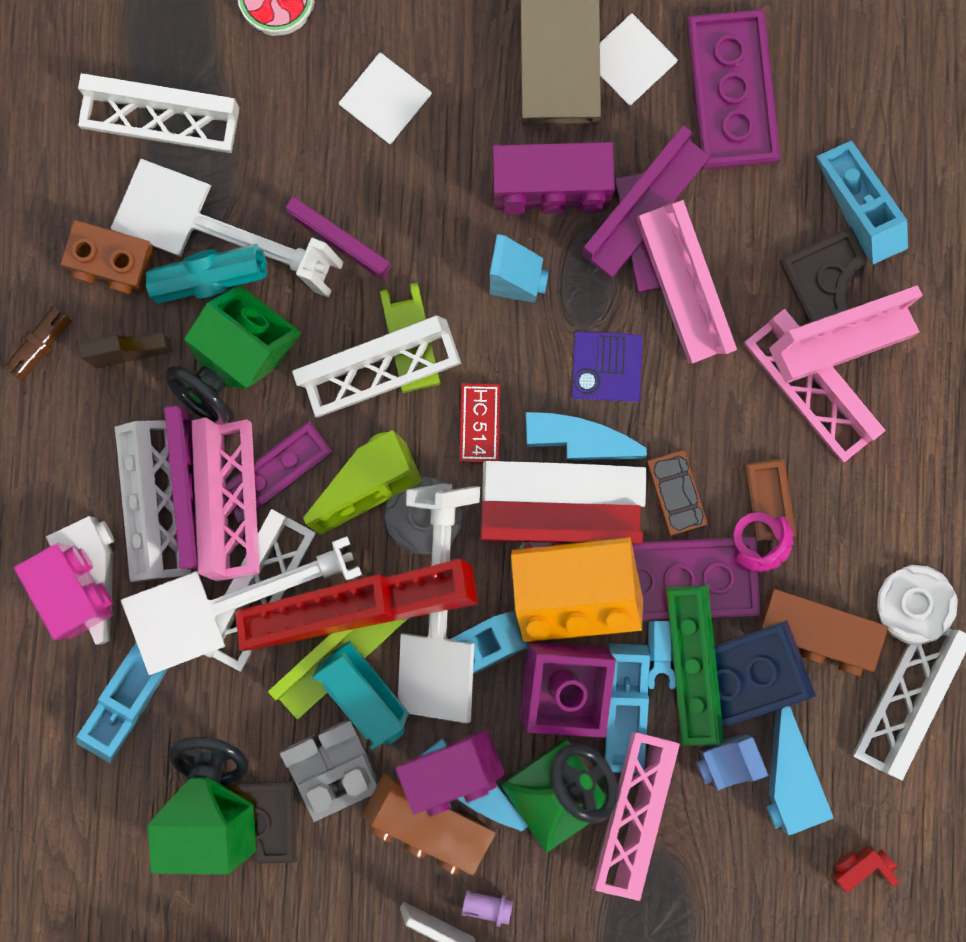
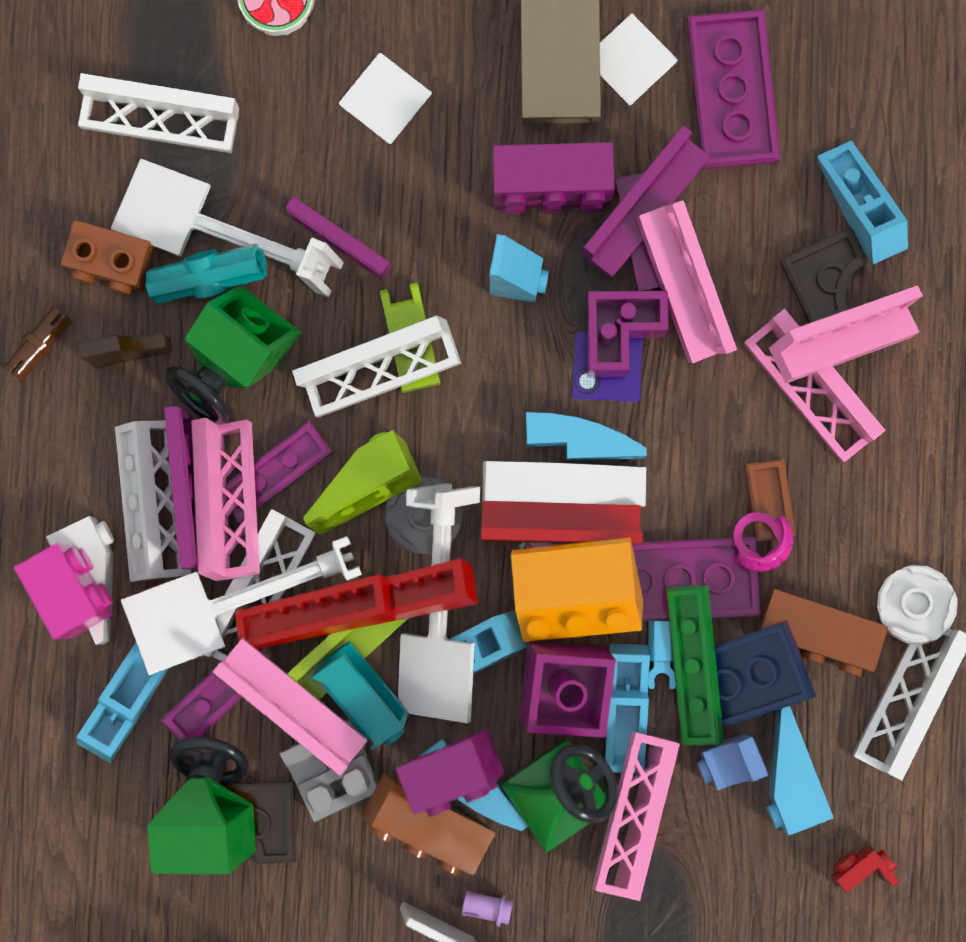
(201, 707): none -> magenta tile
(290, 706): none -> bright pink fence
(479, 423): red tile -> none
(615, 318): none -> magenta brick
(677, 492): tile -> none

